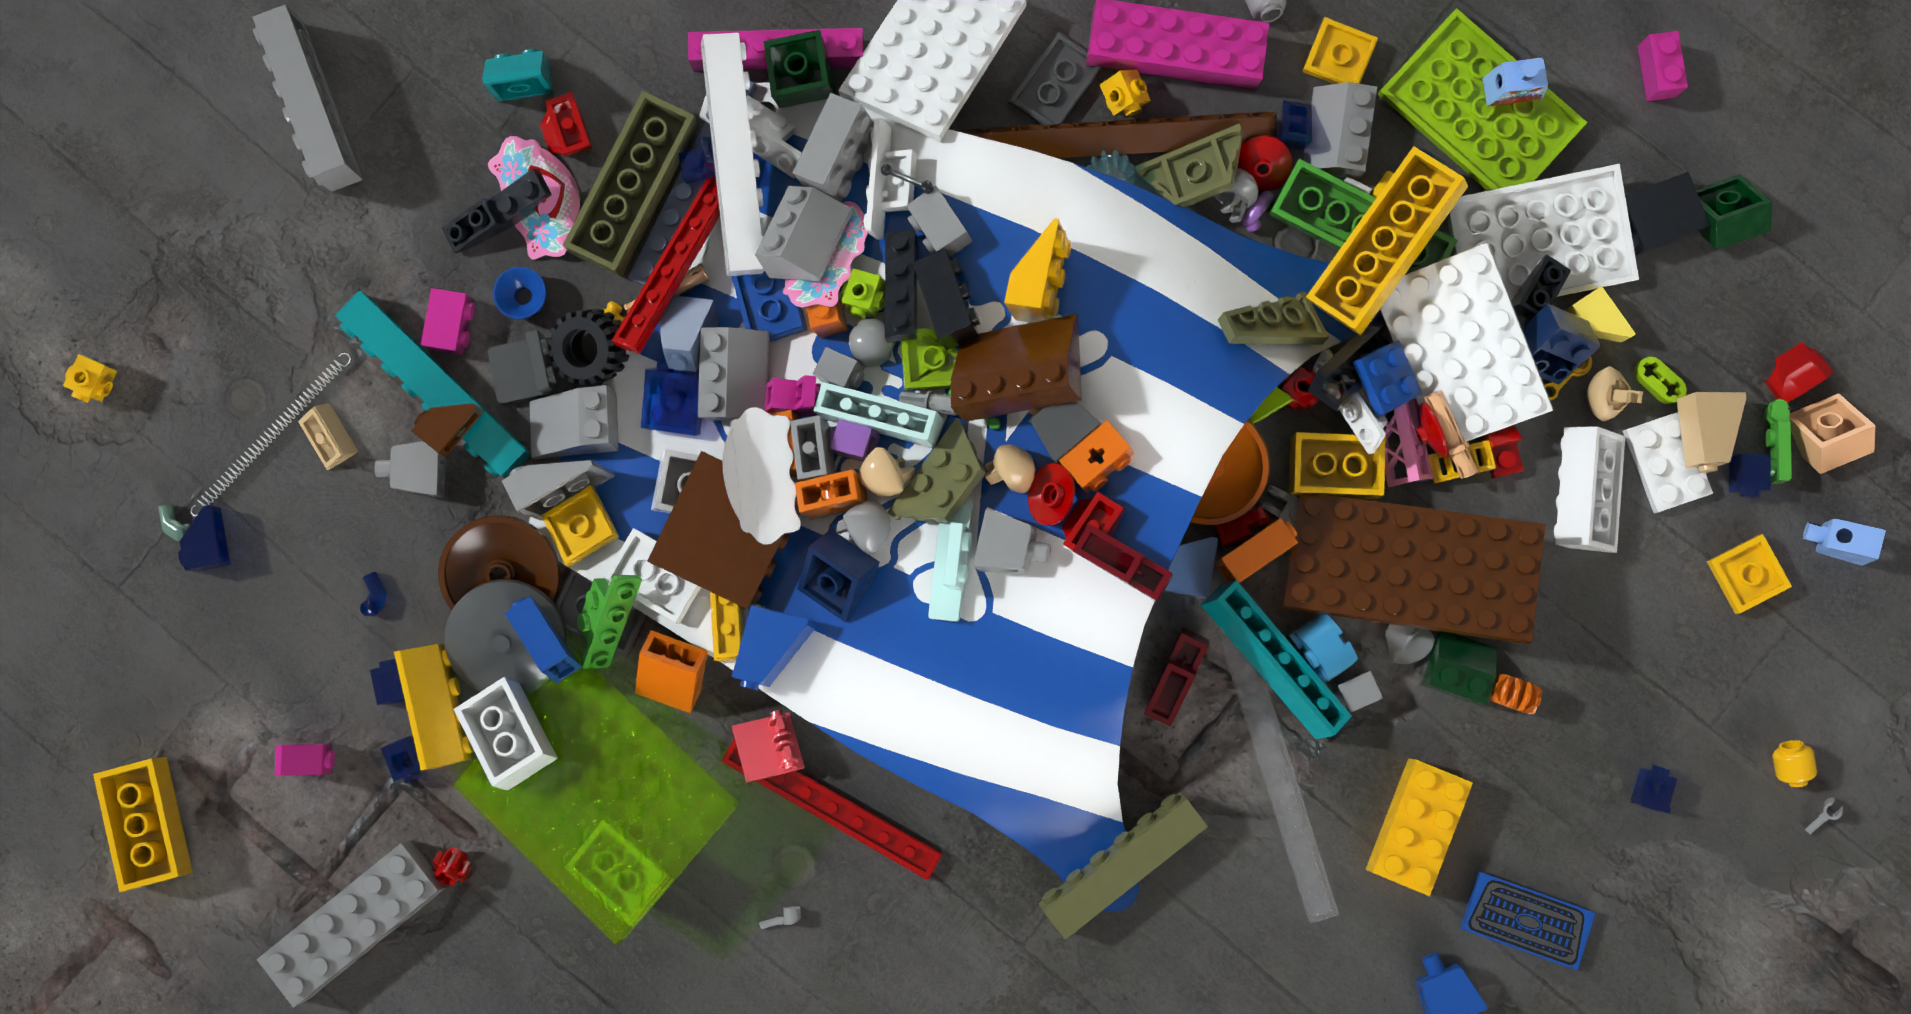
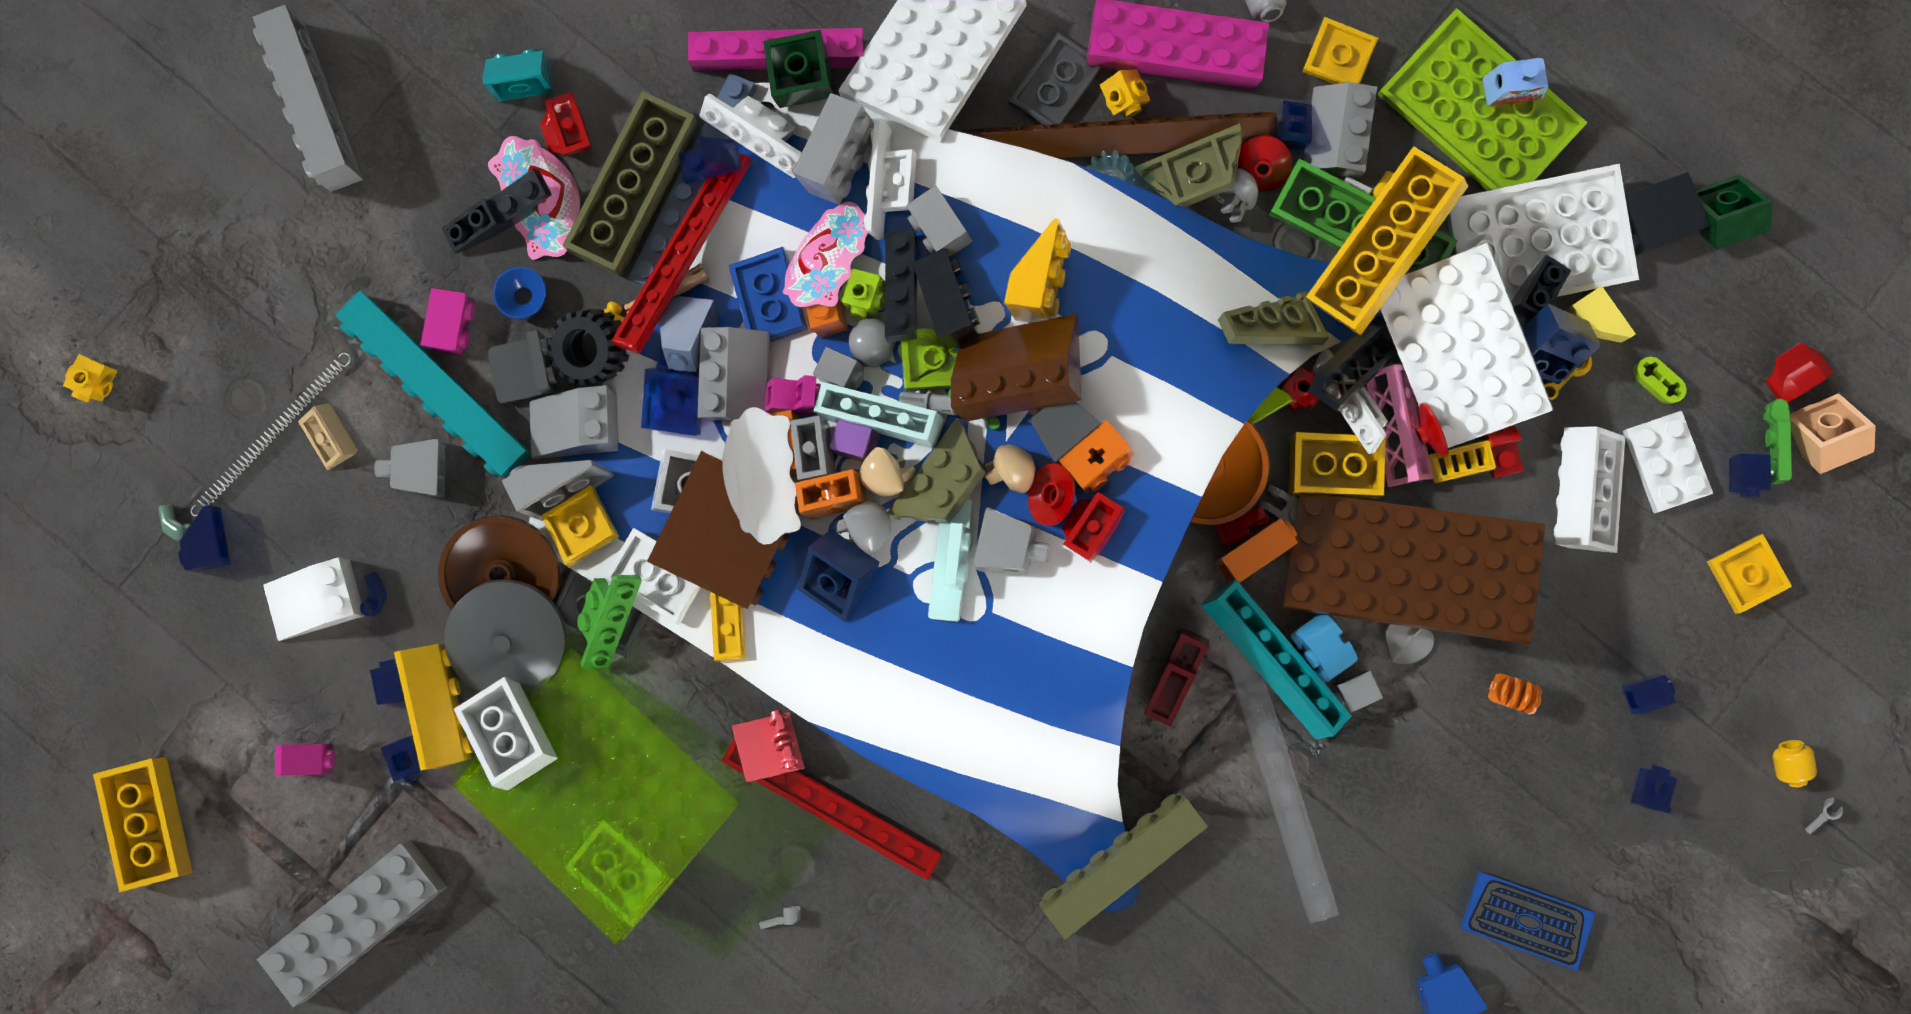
(313, 598): none -> white slope
(446, 425): reddish brown slope -> none
(451, 866): red gear -> none
(542, 639): blue slope -> none
(670, 671): orange brick -> none
(733, 152): white brick -> none
(769, 645): blue slope -> none
(802, 234): light grey slope -> none
(926, 186): black hinge -> none
(1123, 563): dark red slope -> none
(1193, 568): medium blue slope -> none
(1251, 216): medium lavender arm -> none
(1387, 378): blue plate -> none
(1419, 826): yellow brick -> none
(1456, 444): light nougat pin -> none
(1461, 668): dark green slope -> none
(1610, 394): tan piece -> none
(1649, 693): none -> clear blue brick
(1662, 66): dark pink brick -> none
(1709, 427): tan slope -> none
(1856, 542): light blue torso -> none

